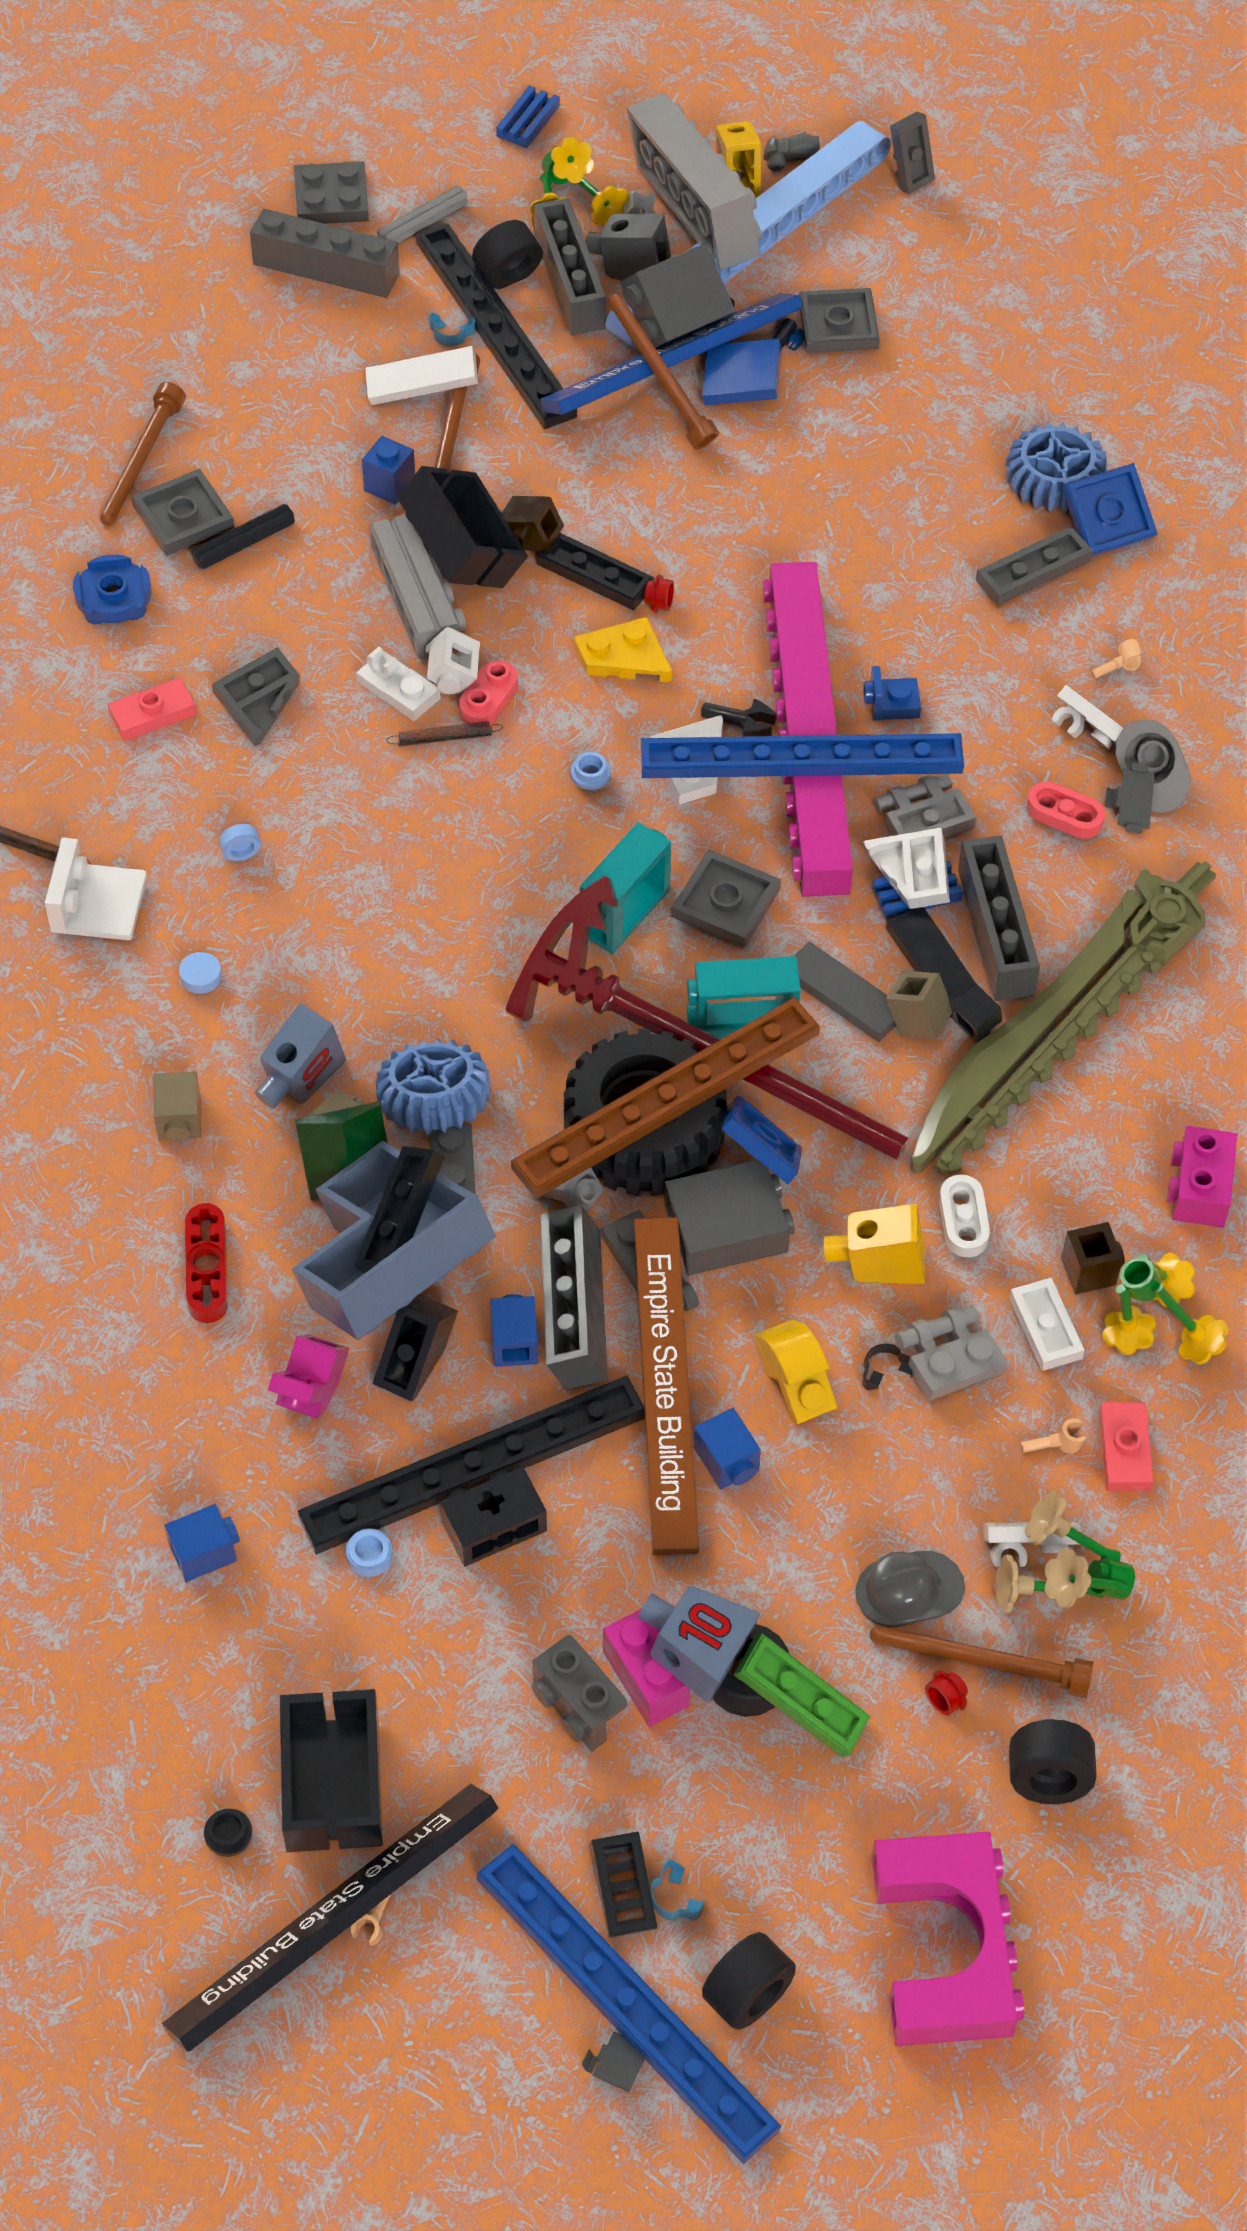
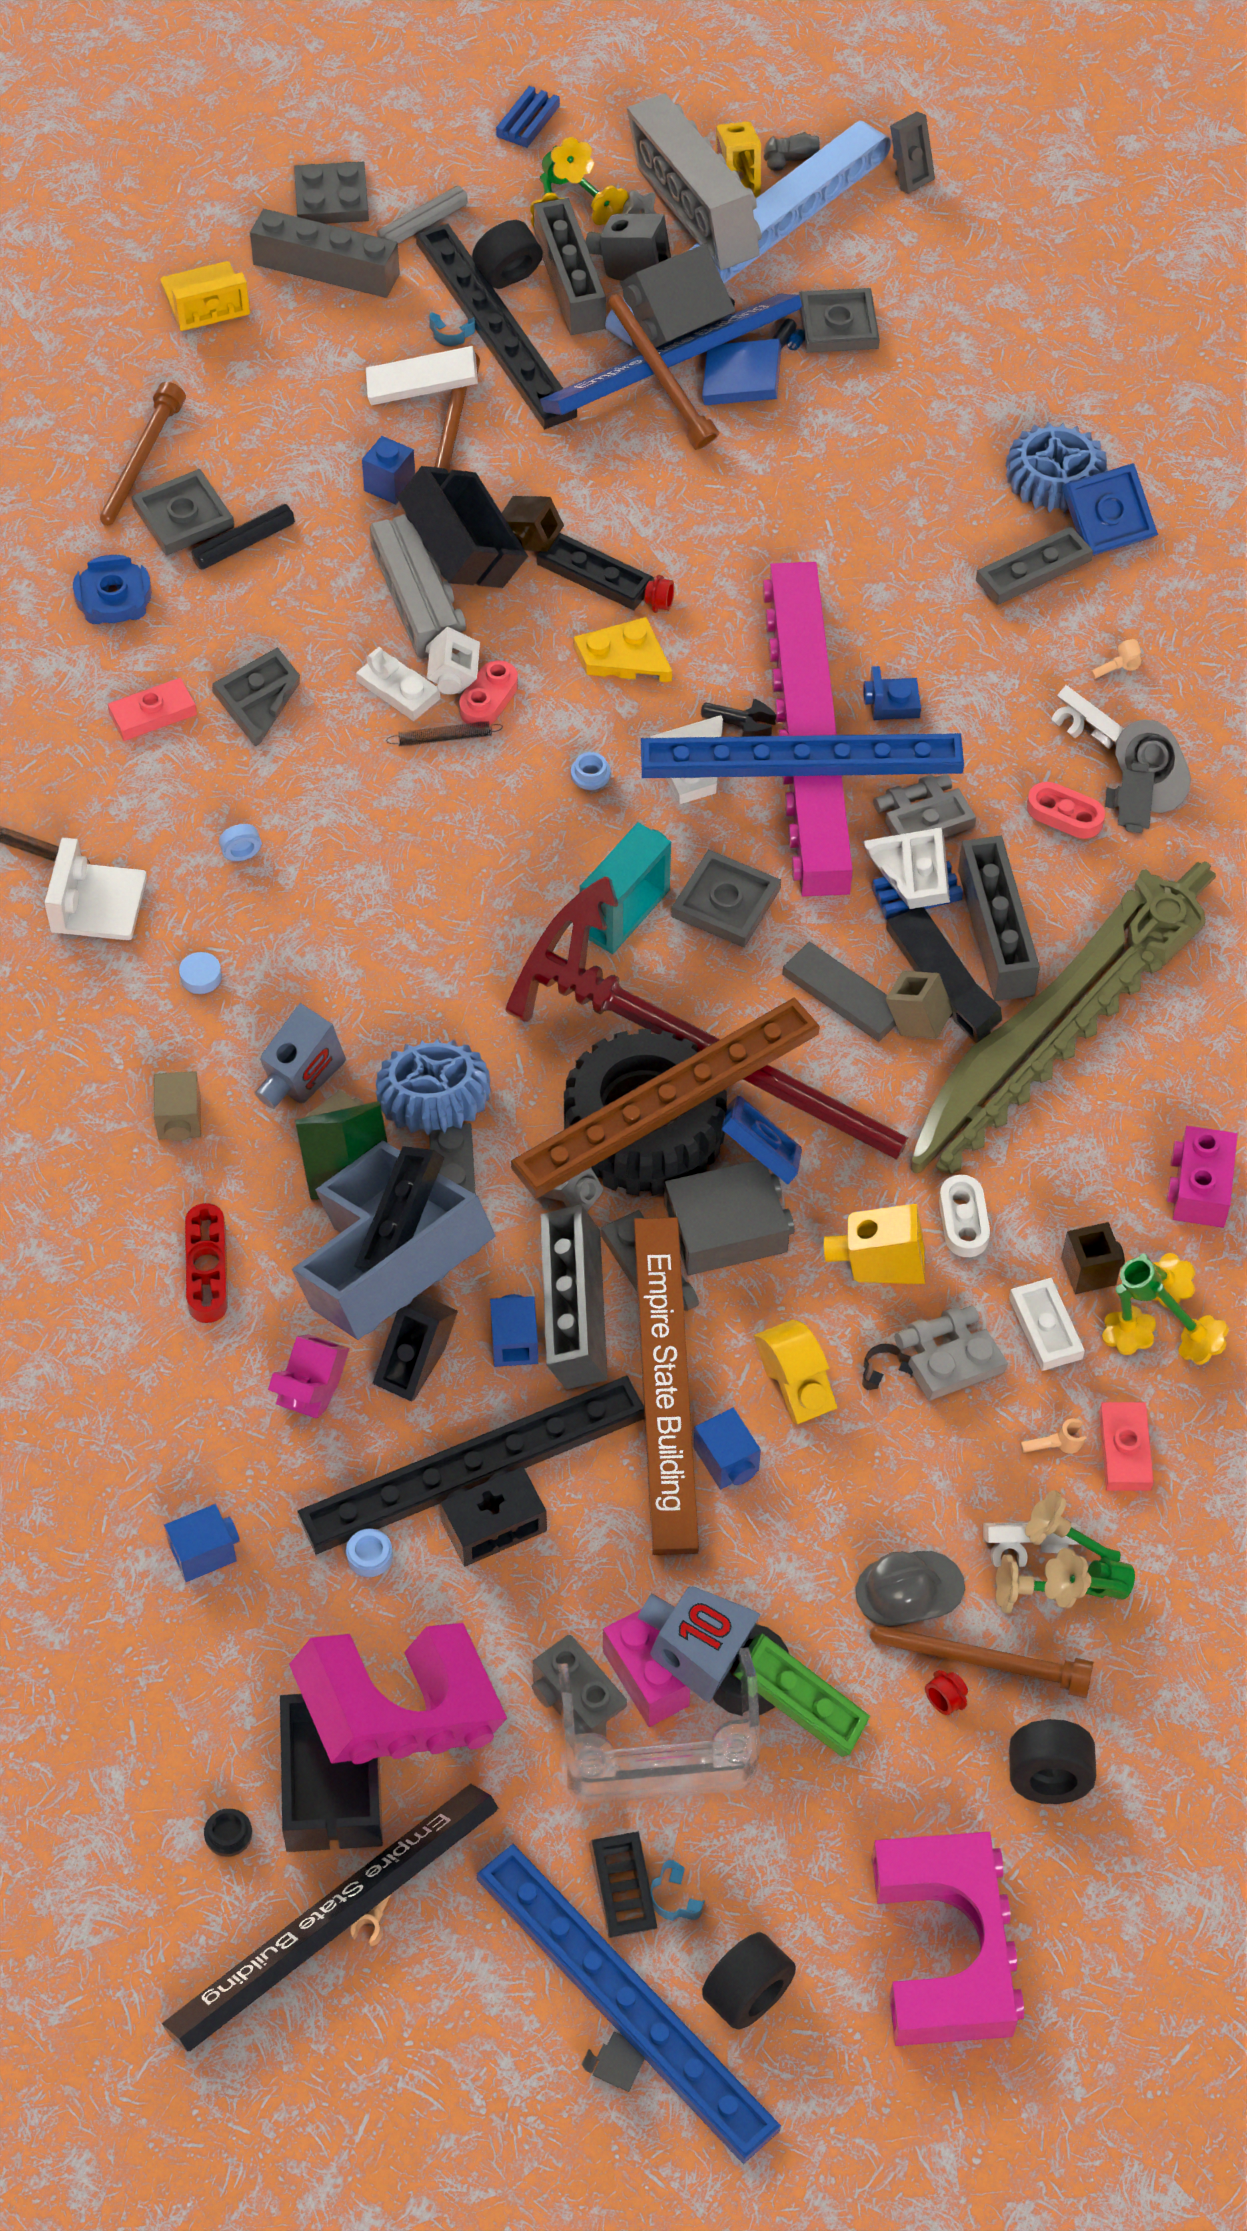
(206, 295): none -> yellow bracket
(364, 1725): none -> dark pink arch
(606, 1774): none -> clear windscreen
(739, 980): teal window -> none

